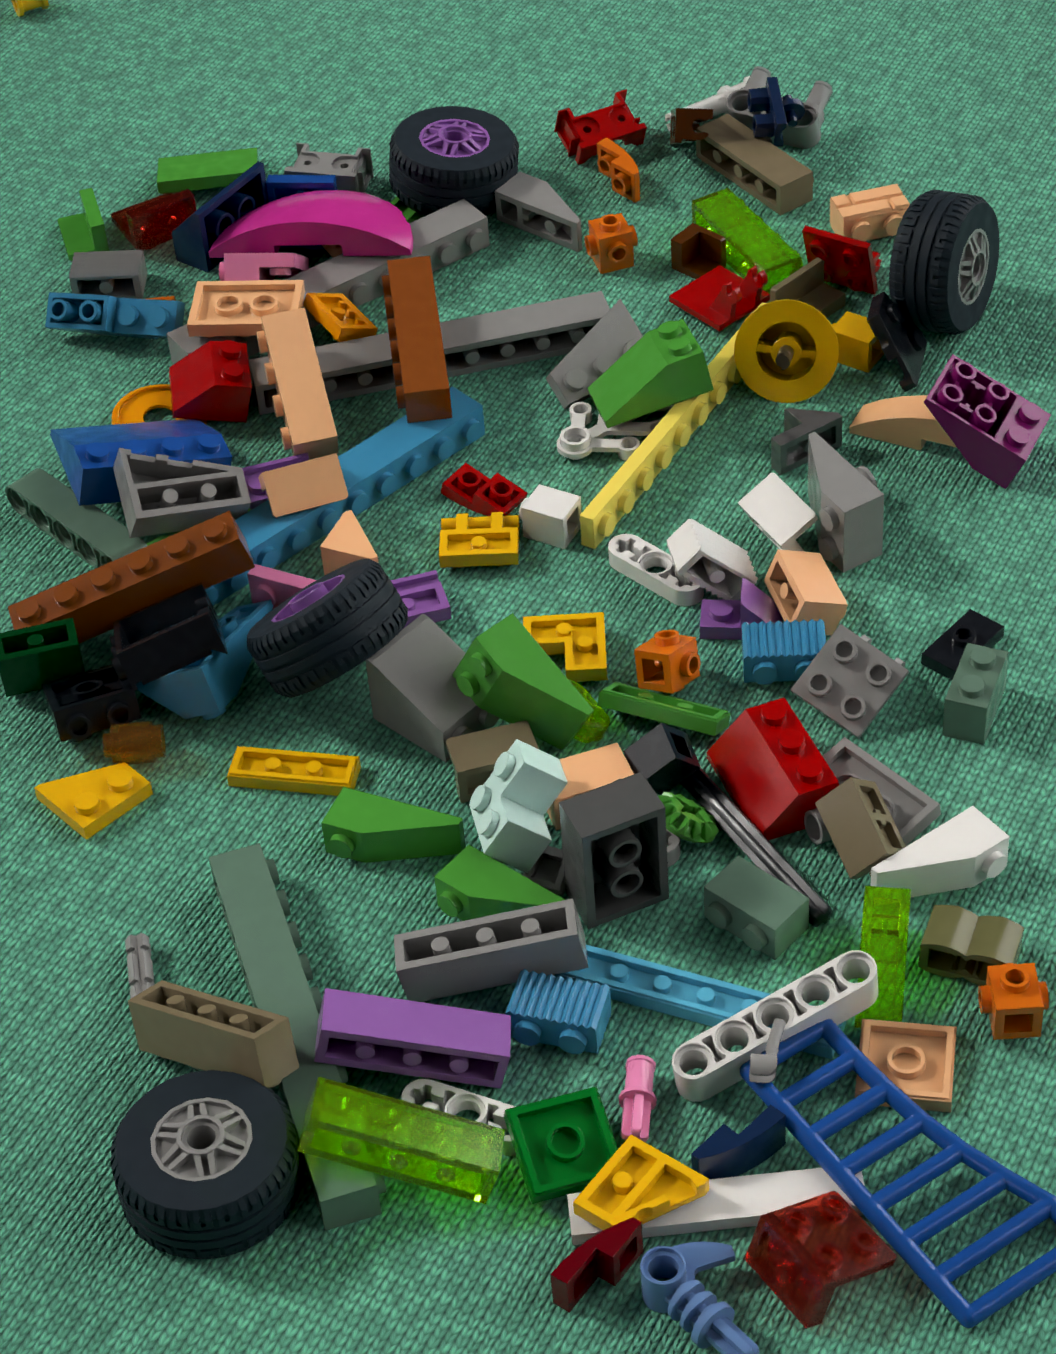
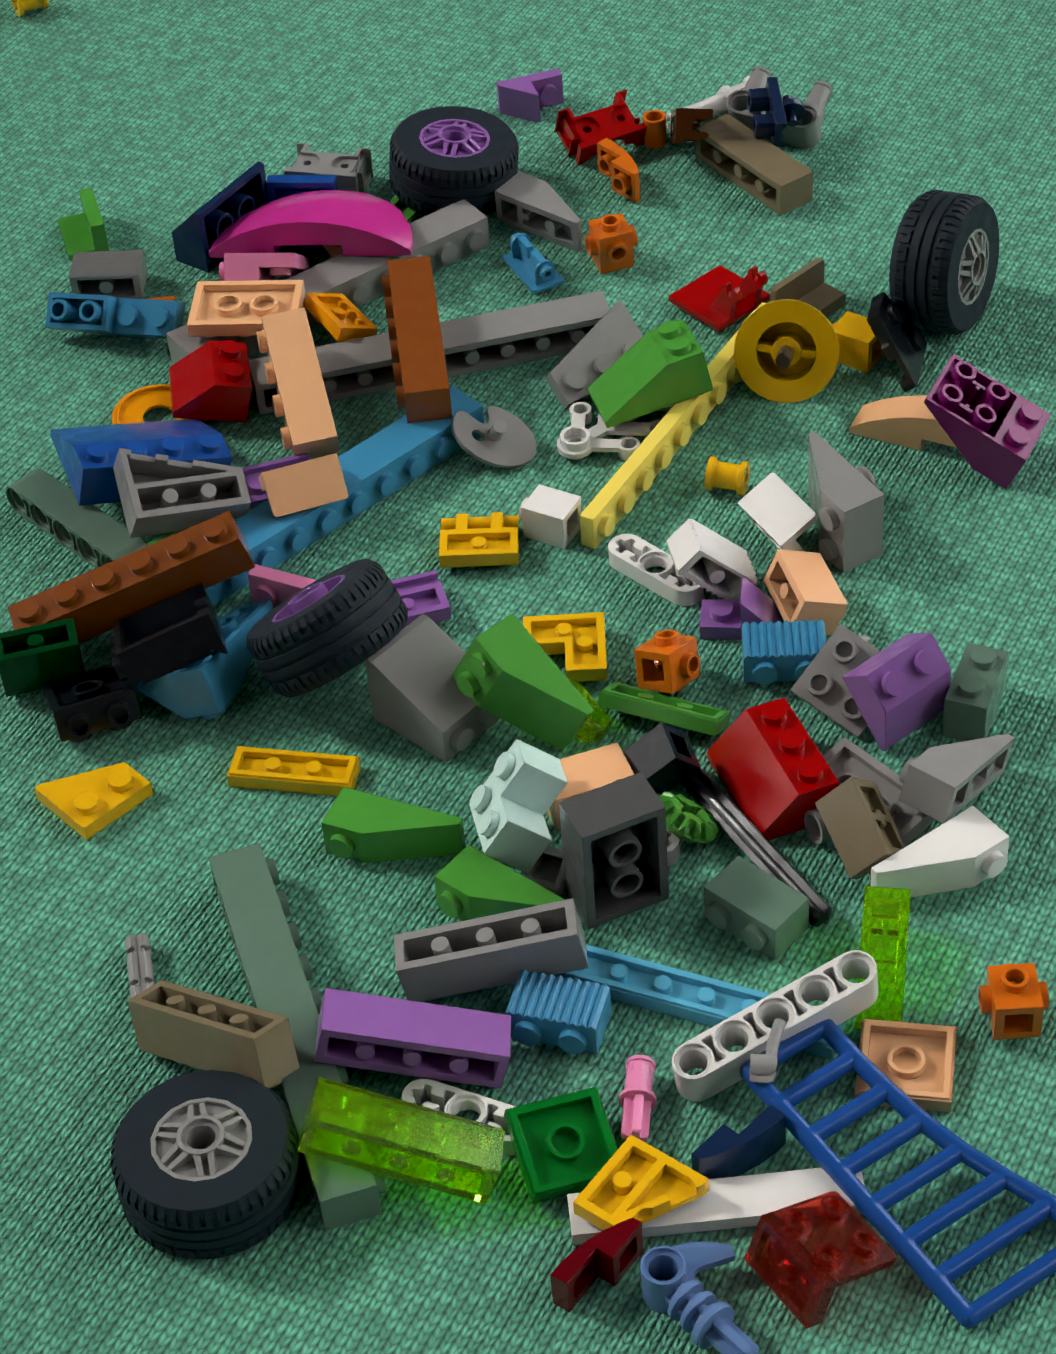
(135, 743): clear orange brick -> none
(154, 219): clear red bracket -> none
(203, 170): bright green tile -> none
(345, 544): light nougat slope -> none
(477, 753): dark tan panel -> none
(482, 494): red slope -> none
(505, 438): none -> light grey piece
(527, 94): none -> medium lavender slope
(530, 265): none -> dark azure hinge
(656, 128): none -> orange hinge
(697, 251): reddish brown panel -> none
(727, 475): none -> yellow bush
(747, 237): clear neon green brick -> none
(791, 447): flat silver slope -> none
(846, 259): red plate -> none
(868, 213): light nougat brick -> none
(901, 687): none -> medium lavender slope
(948, 649): black plate -> none
(953, 774): none -> light grey slope
(964, 944): olive brick -> none

